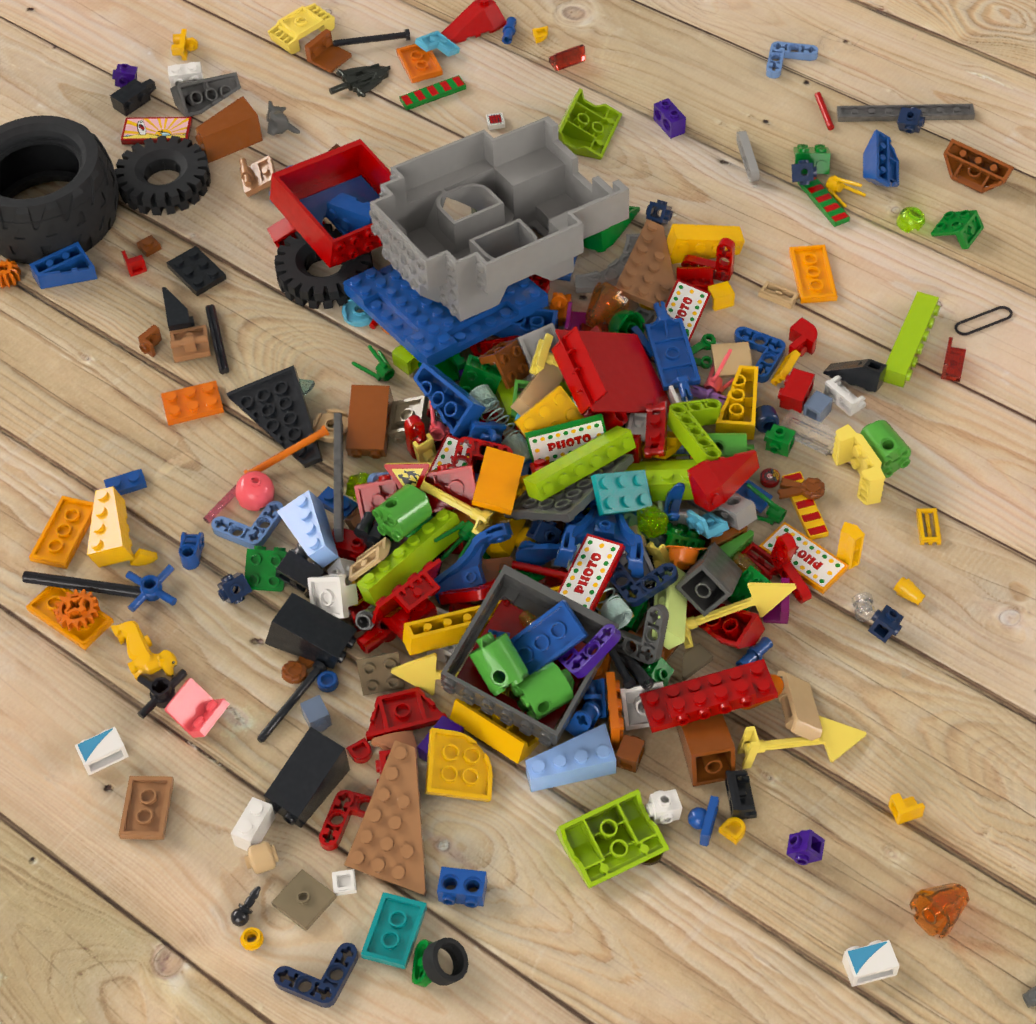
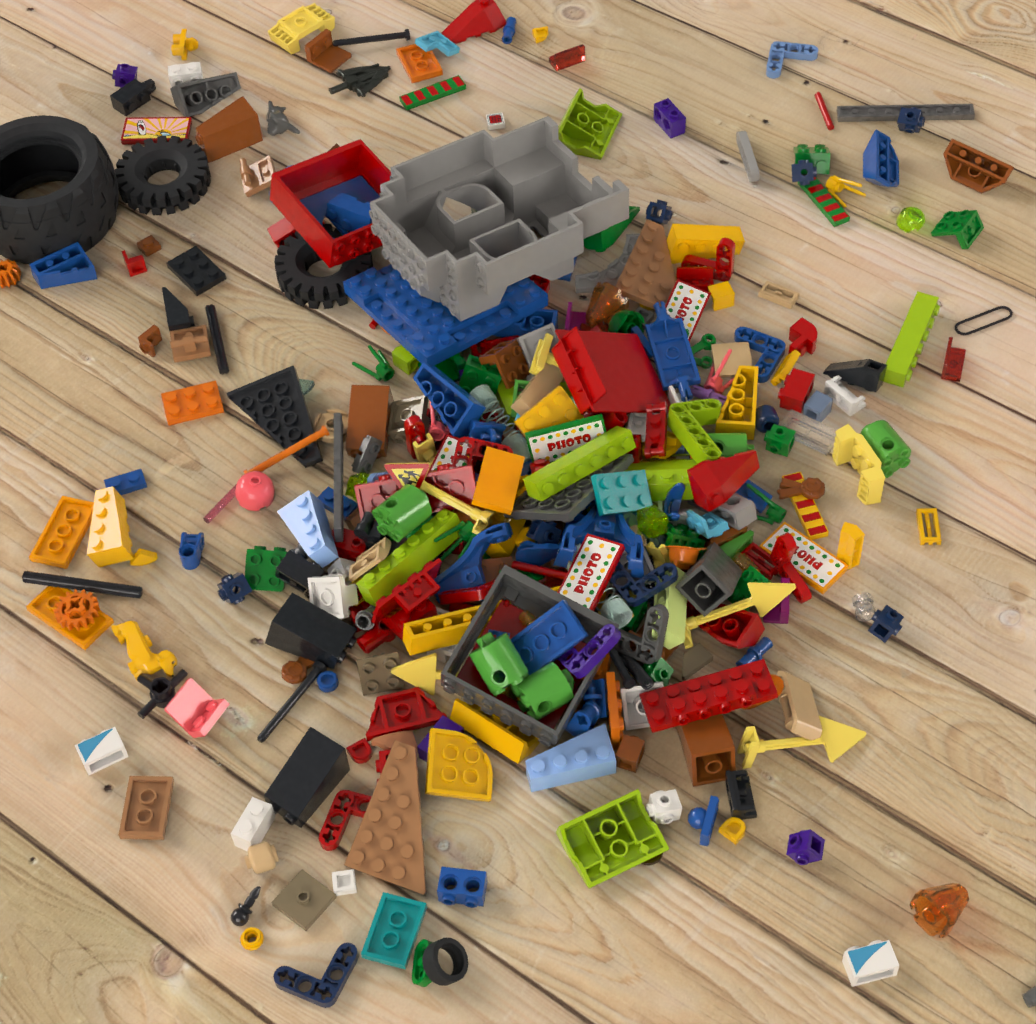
(151, 588): blue bar -> none
(249, 532): medium blue beam -> none
(316, 713): sand blue brick -> none
(354, 318): medium azure tile -> none
(370, 448): none -> dark grey hinge
(560, 303): orange hips -> none
(769, 478): tile -> none
(813, 274): light orange tile -> none
(905, 809): yellow panel -> none
(907, 589): yellow cone -> none

